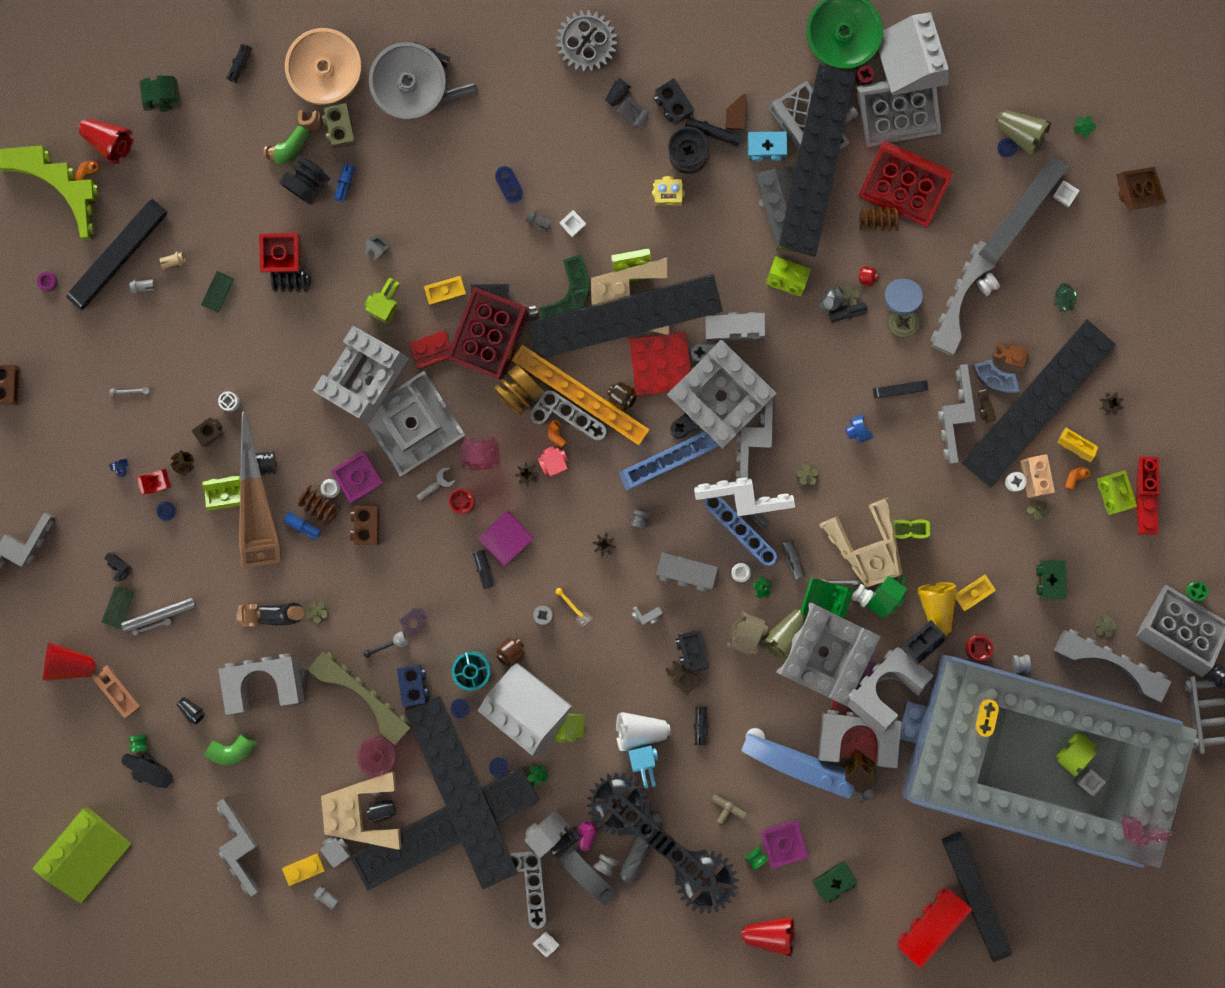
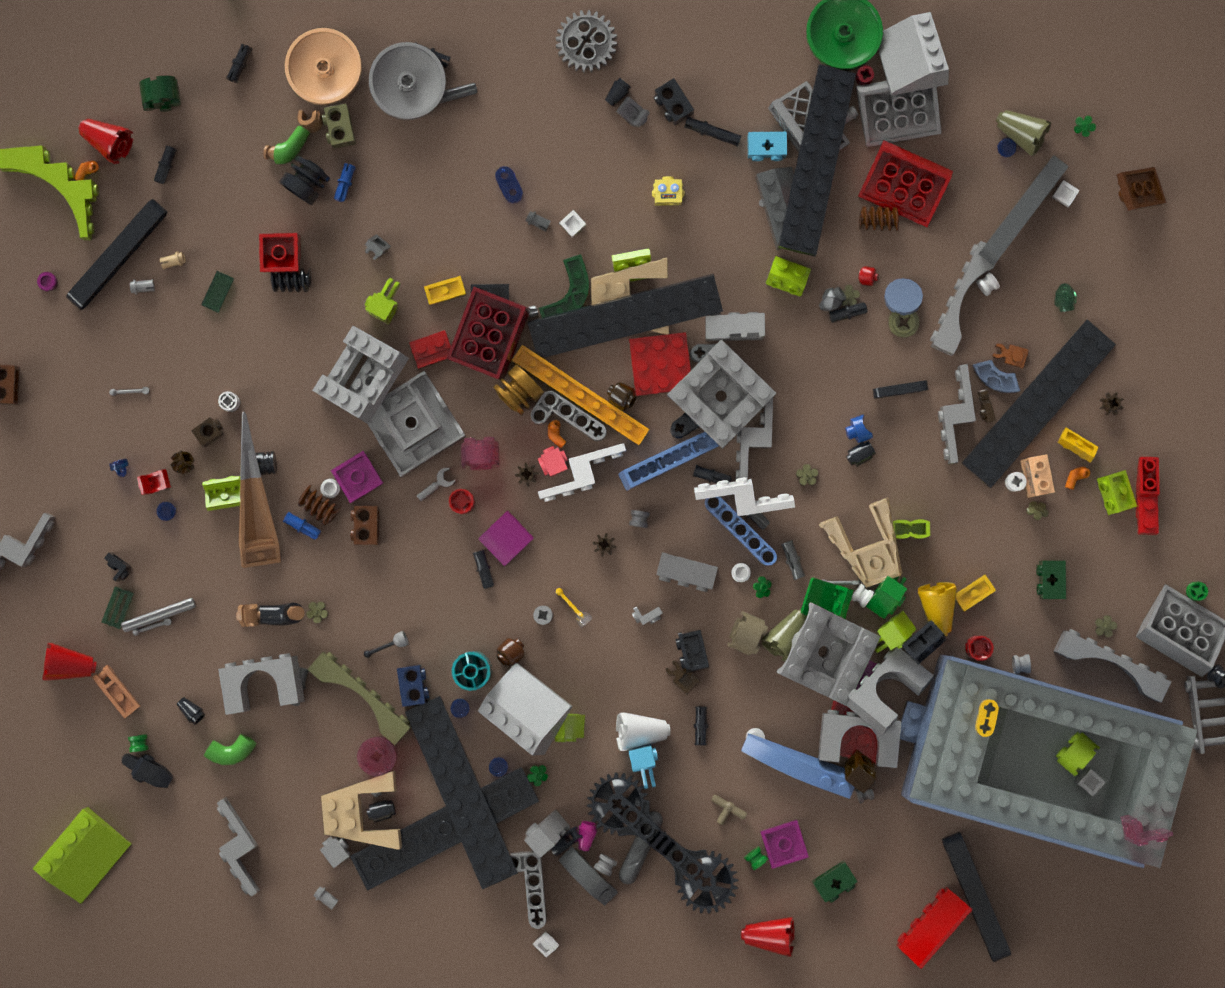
(165, 164): none -> black axle
(303, 869): yellow plate -> none
(419, 615): clear purple bracket -> none
(582, 472): none -> white bracket
(684, 140): black wheel -> none
(710, 475): none -> black axle
(736, 114): reddish brown tile -> none
(860, 454): none -> black brick
(895, 632): none -> lime brick

